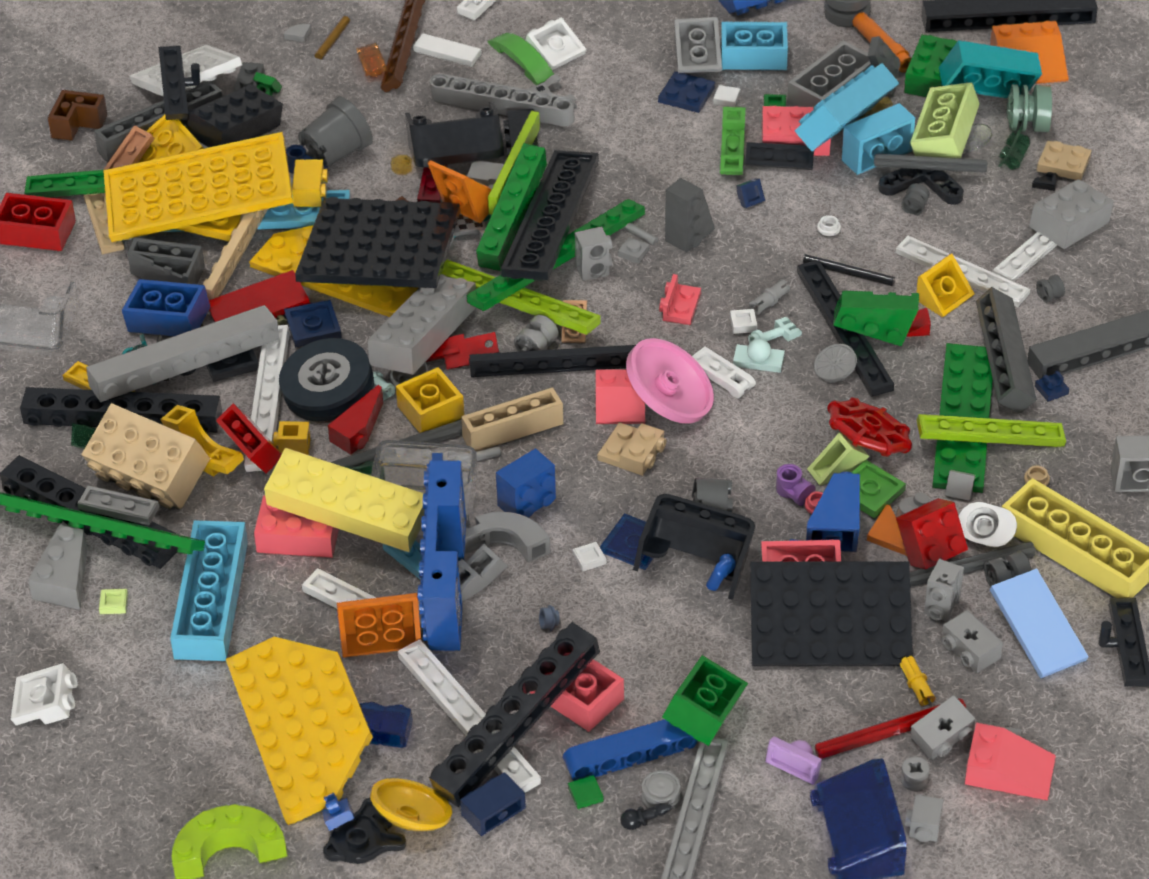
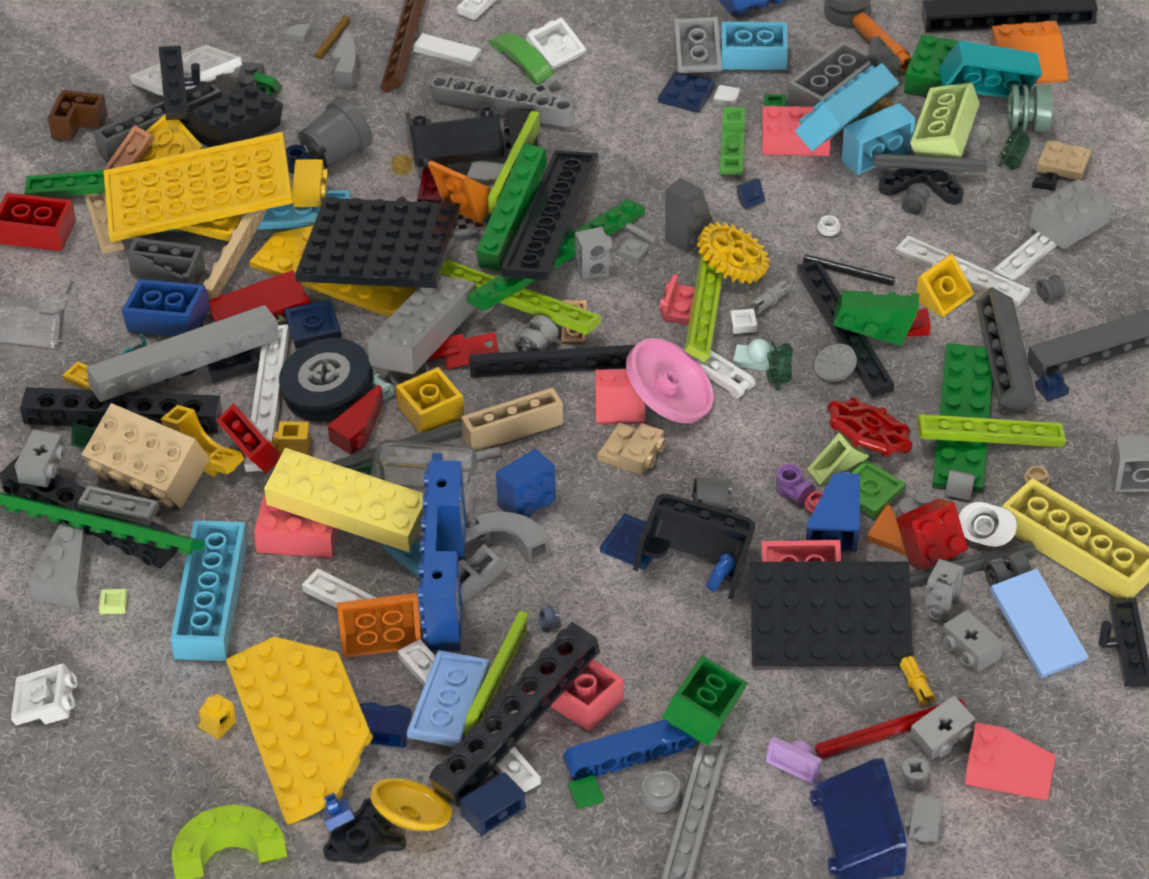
(40, 458): none -> light grey brick
(212, 711): none -> yellow brick
(345, 62): none -> light grey slope
(371, 60): clear orange slope -> none
(447, 698): none -> light blue tile
(497, 671): none -> lime tile
(589, 556): white tile -> none
(632, 818): black bar -> none
(703, 311): none -> lime plate
(733, 252): none -> yellow gear
(779, 156): black plate -> none
(779, 364): none -> clear green hinge
(782, 326): light aqua hinge -> none

